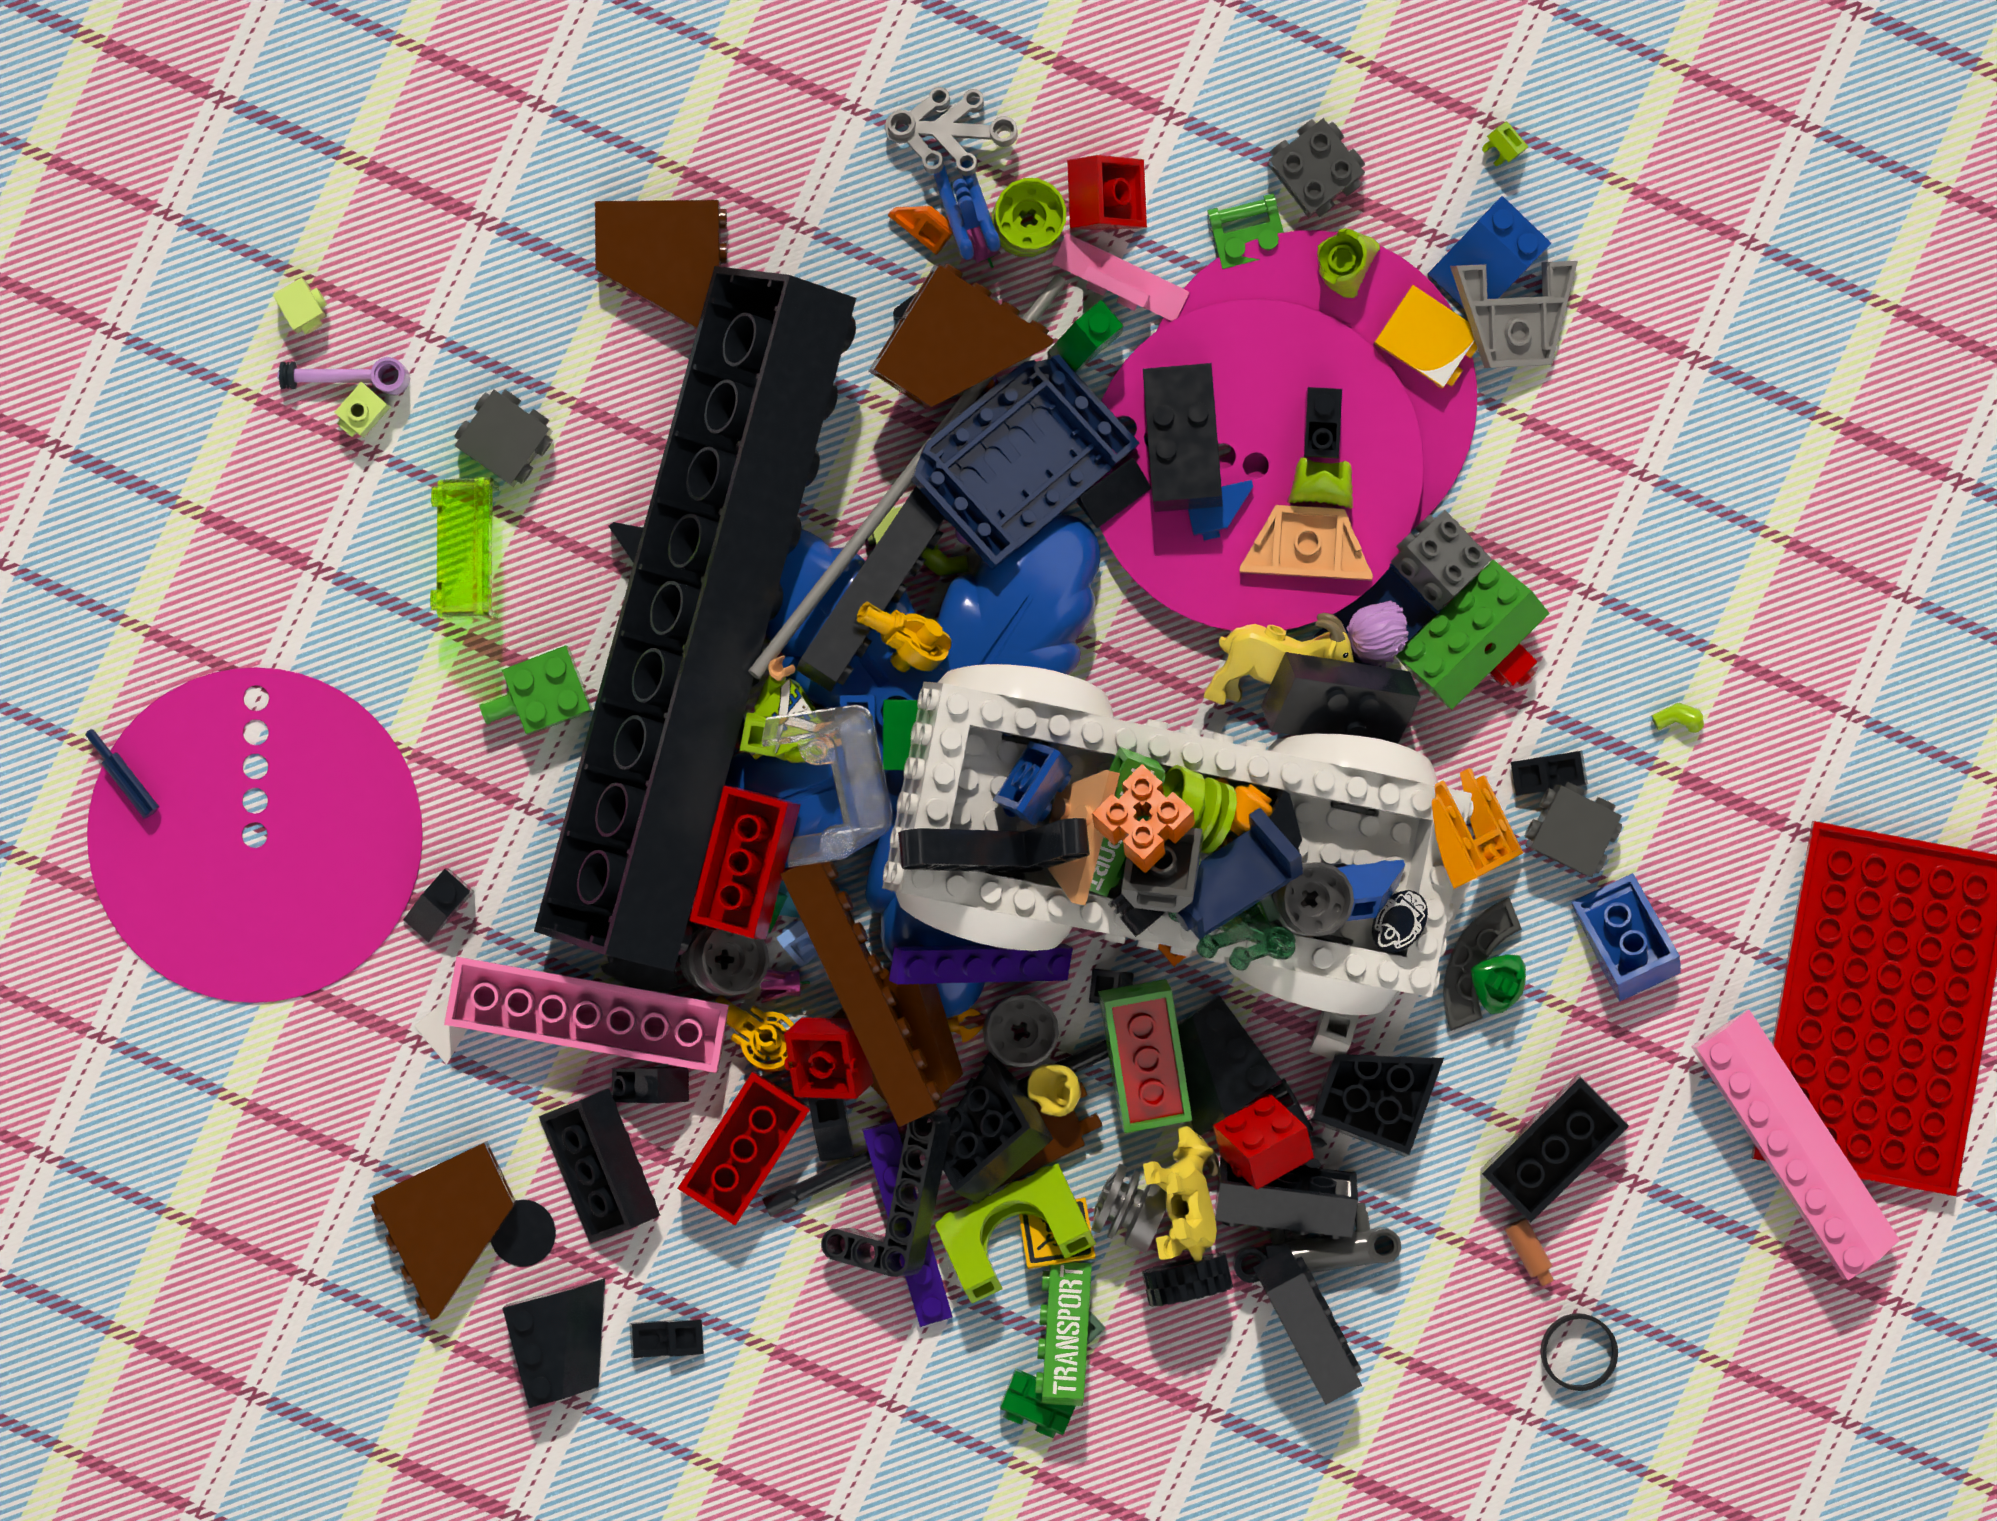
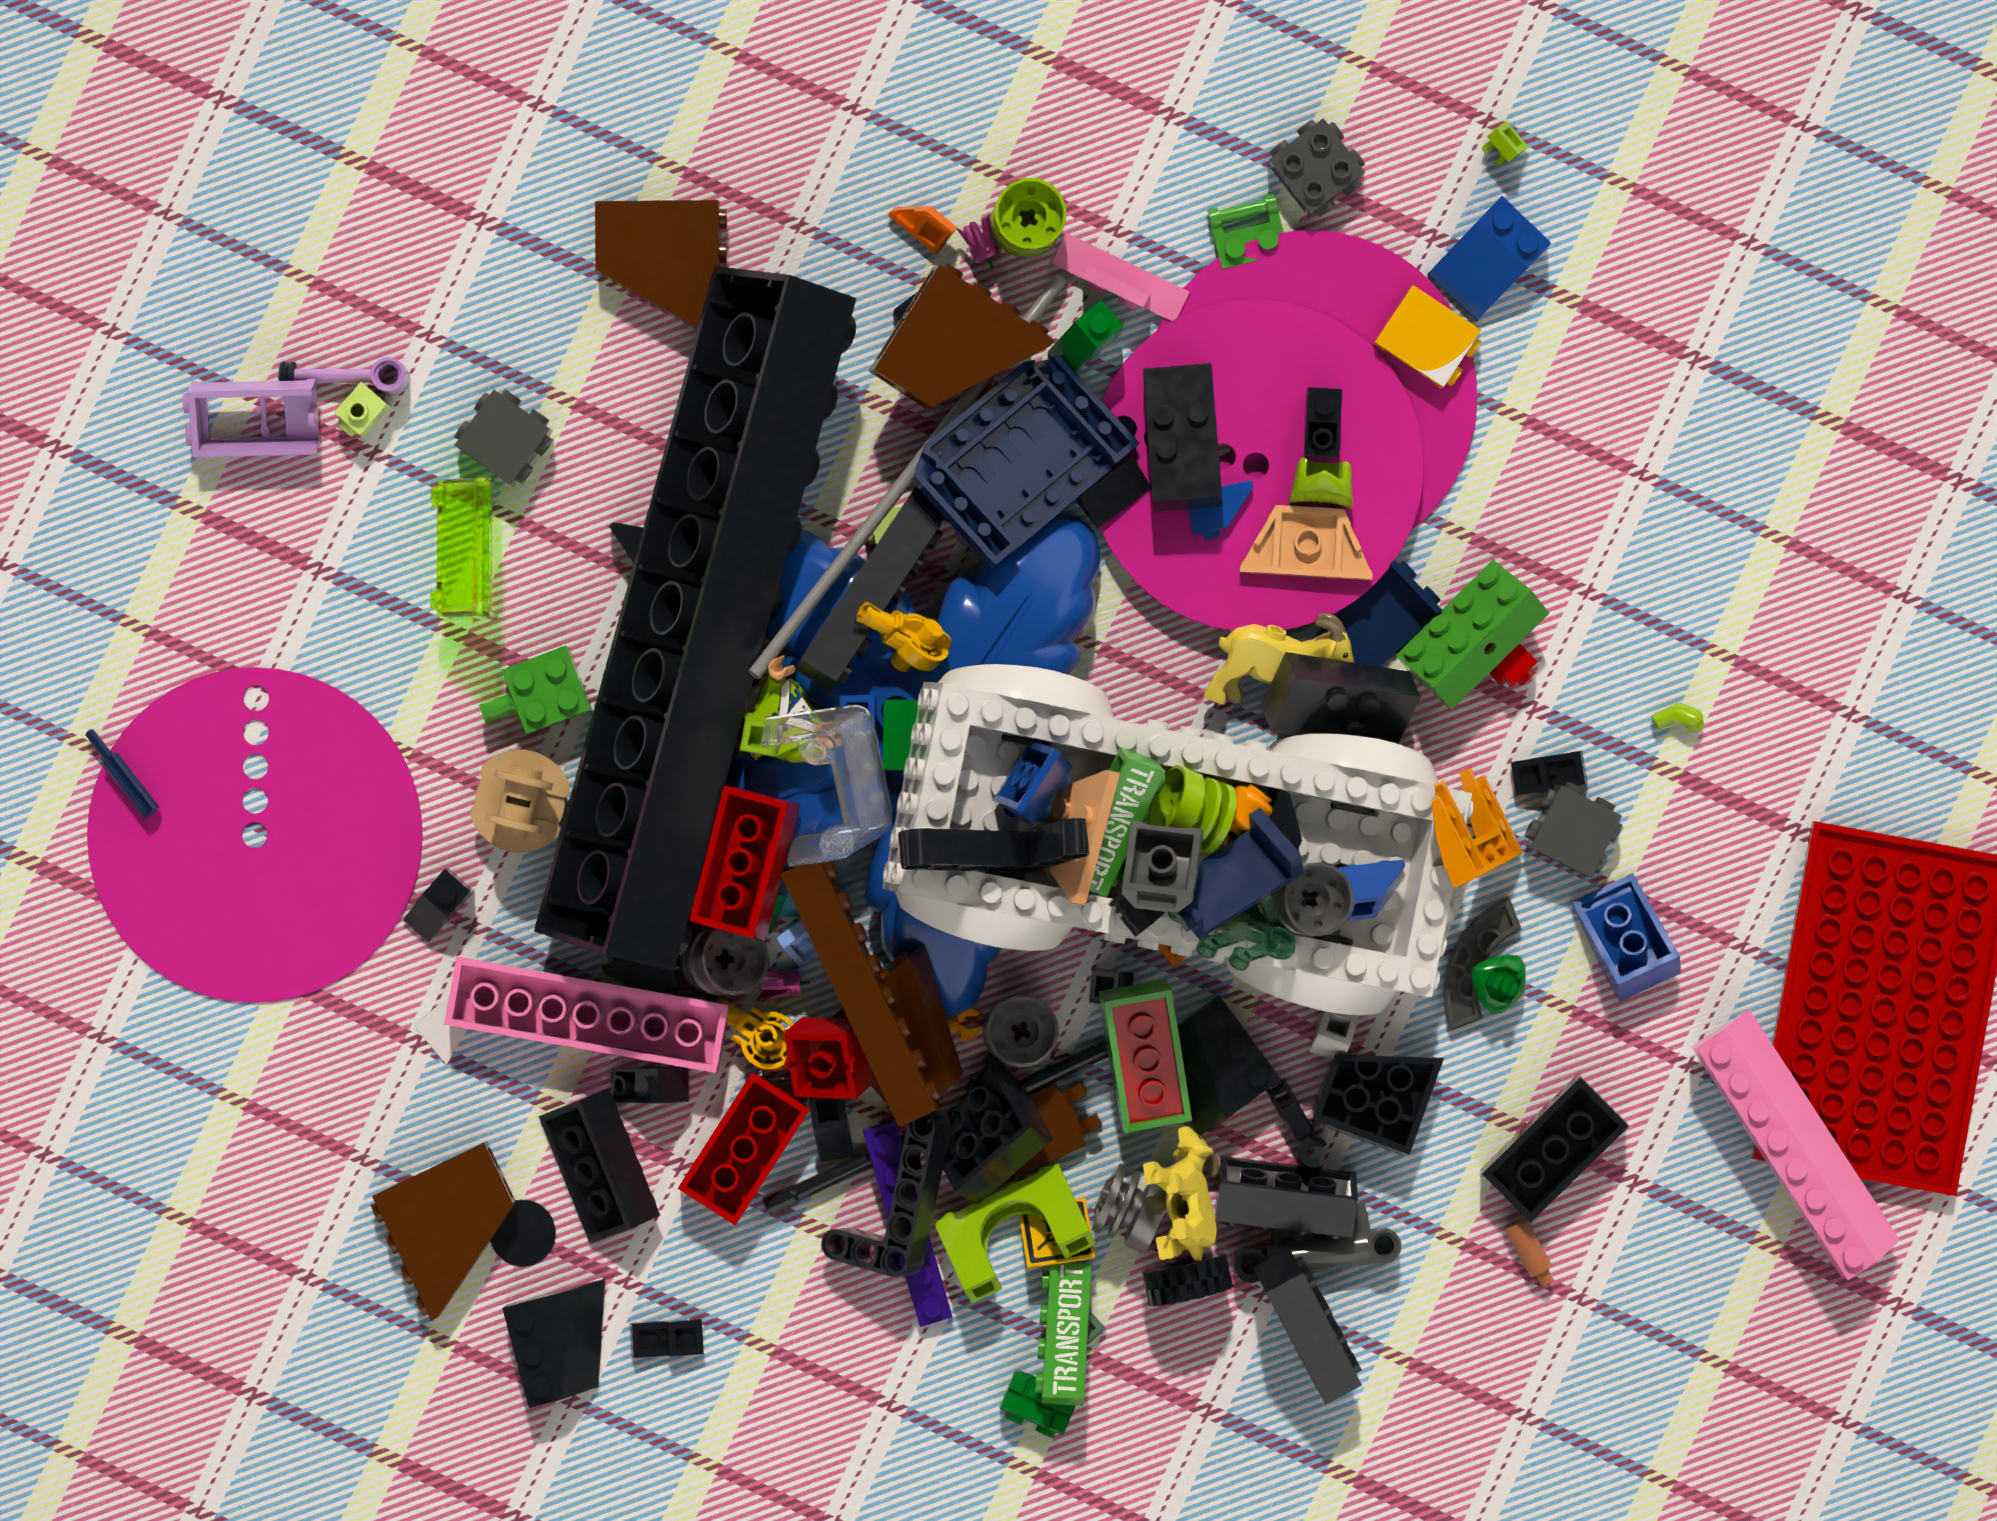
(300, 419): none -> lavender door
(301, 306): yellowish green brick -> none
(520, 801): none -> tan piece
(942, 565): lime arm -> none
(946, 128): light grey plant -> none
(969, 211): blue piece -> none
(978, 964): dark purple plate -> none
(1054, 1089): light yellow hair -> none
(1106, 193): red slope -> none
(1143, 839): orange brick -> none
(1263, 1141): red brick -> none
(1346, 260): lime hair -> none
(1378, 633): lavender hair -> none
(1400, 921): black sticker -> none
(1439, 559): dark grey brick -> none
(1516, 329): light grey wing -> none
(1607, 1373): black tyre -> none

